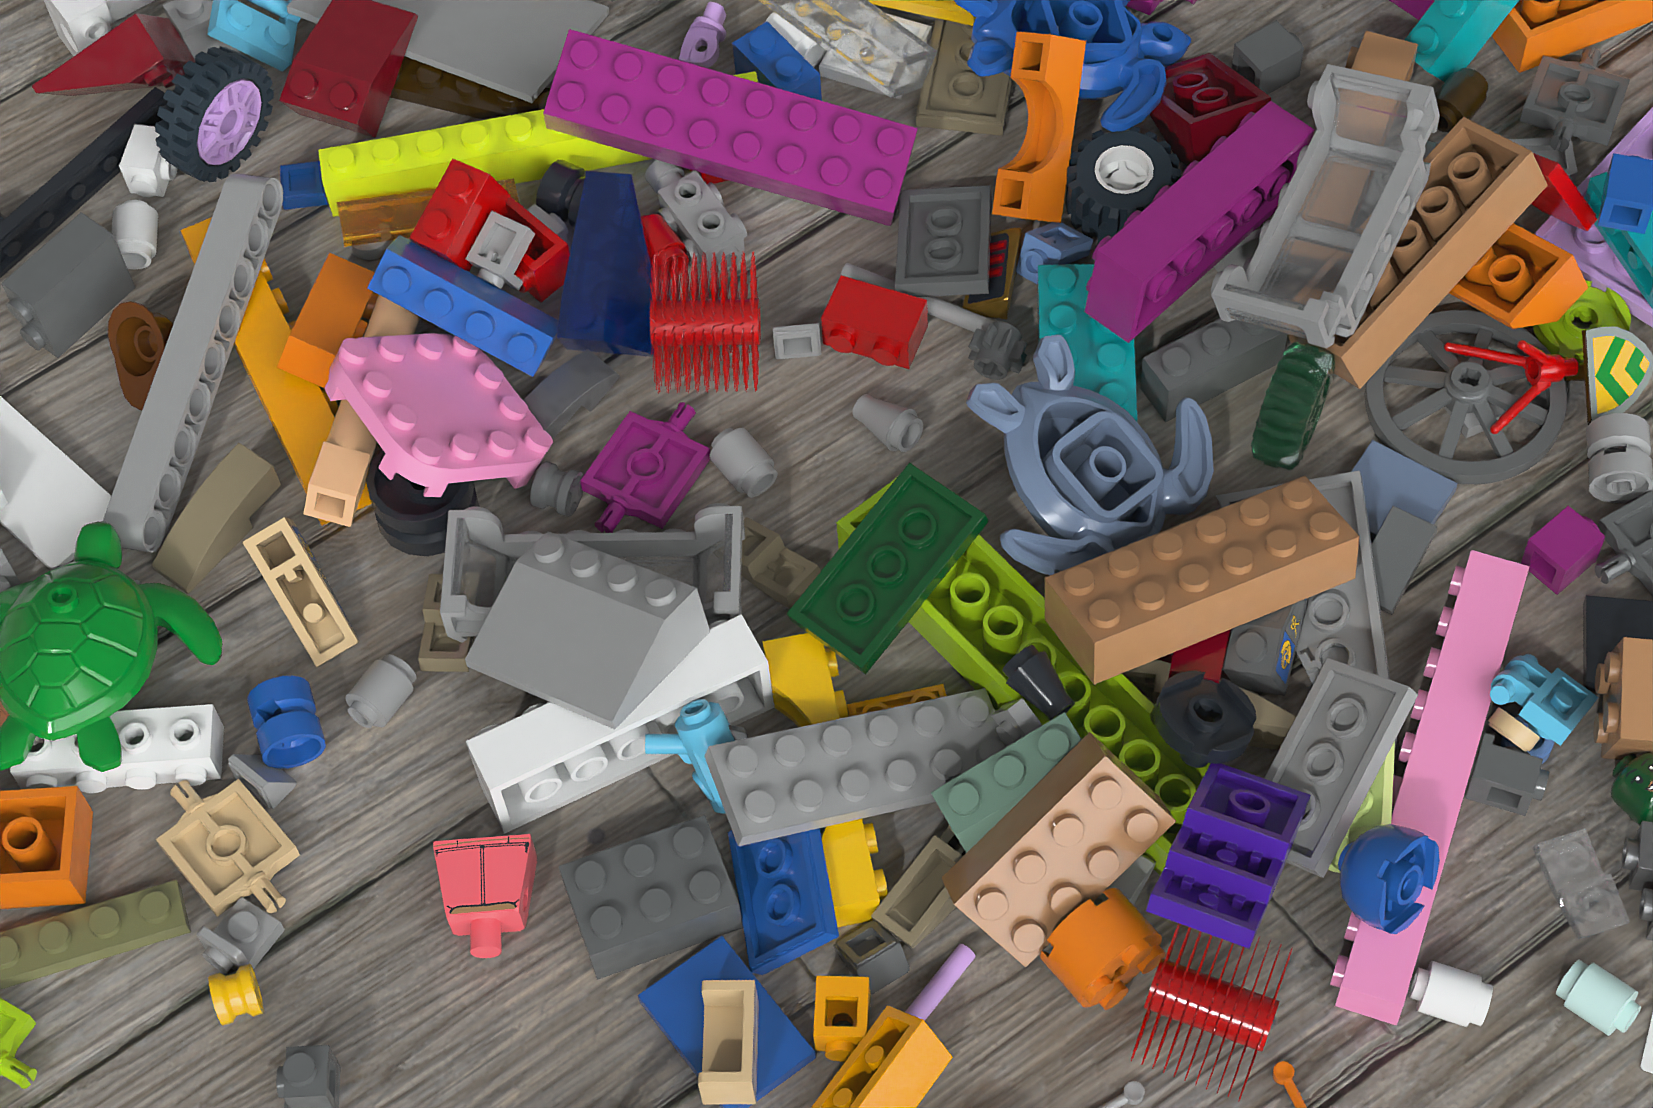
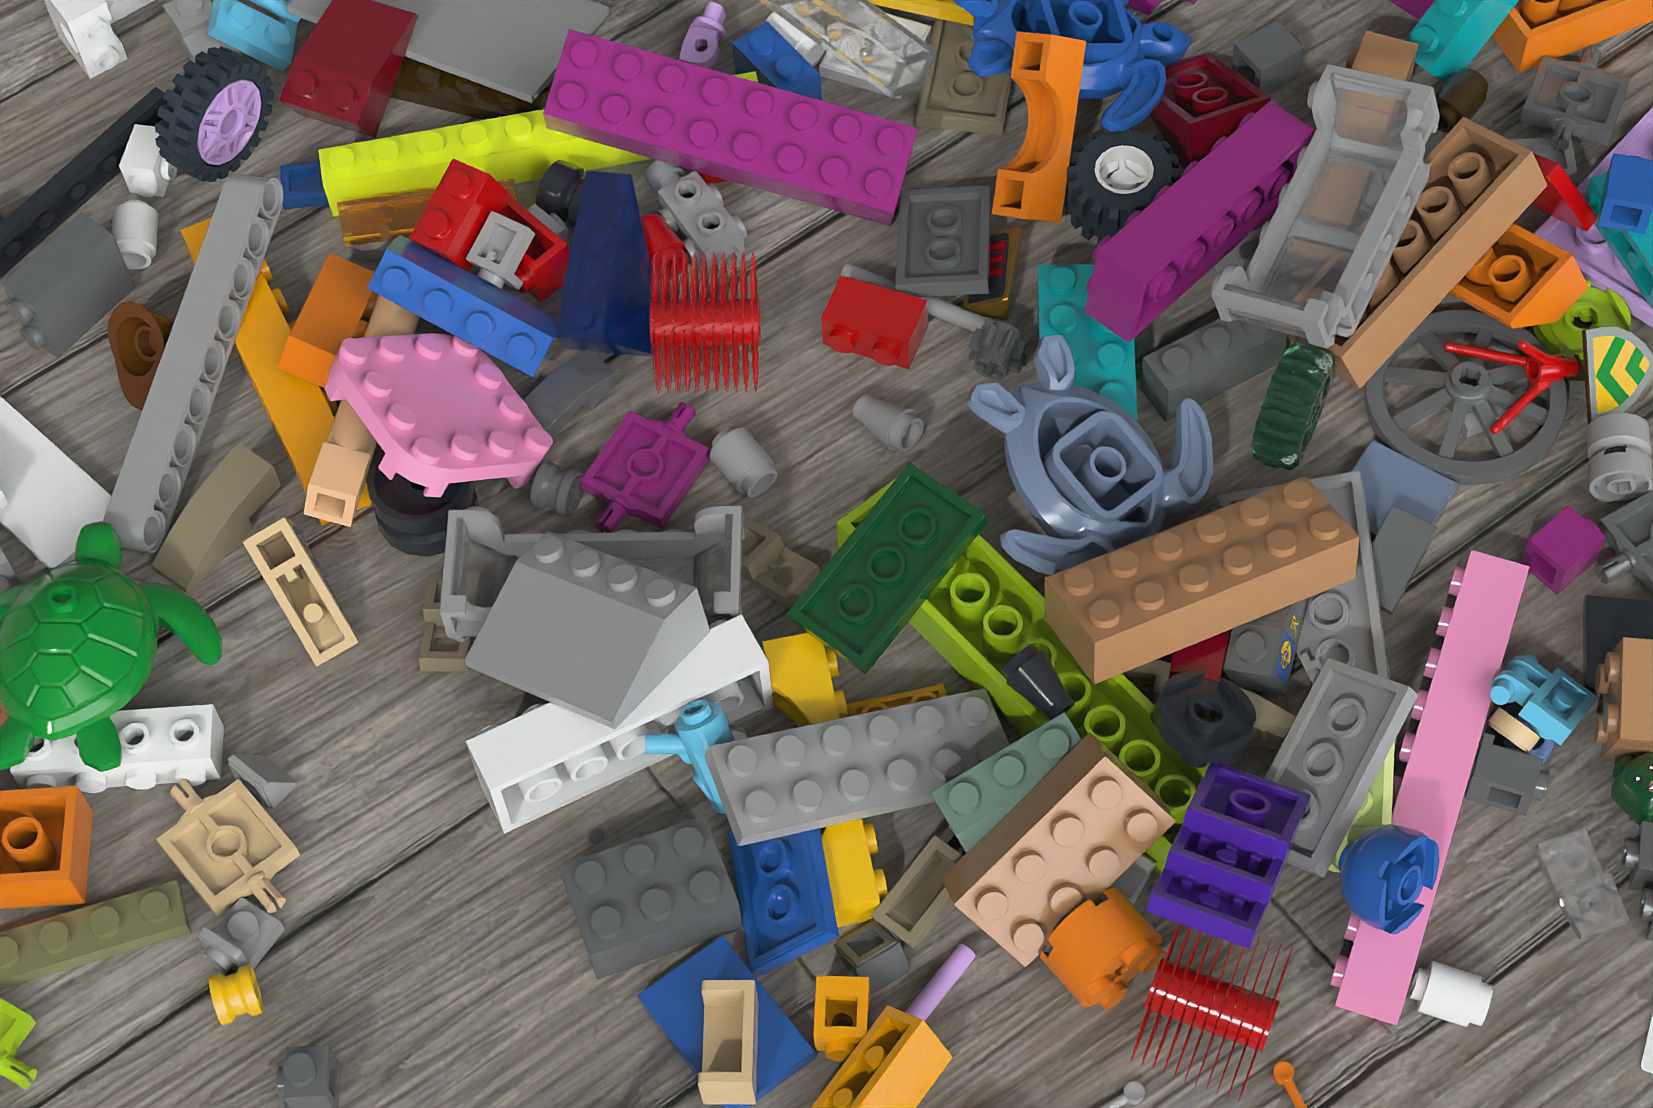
(133, 55): dark red slope -> none
(286, 722): blue wheel -> none
(380, 691): light grey brick -> none
(486, 887): coral torso -> none
(797, 341): light grey slope -> none
(1015, 721): light grey plate -> none
(1051, 246): medium blue bracket -> none
(1599, 997): light aqua brick -> none

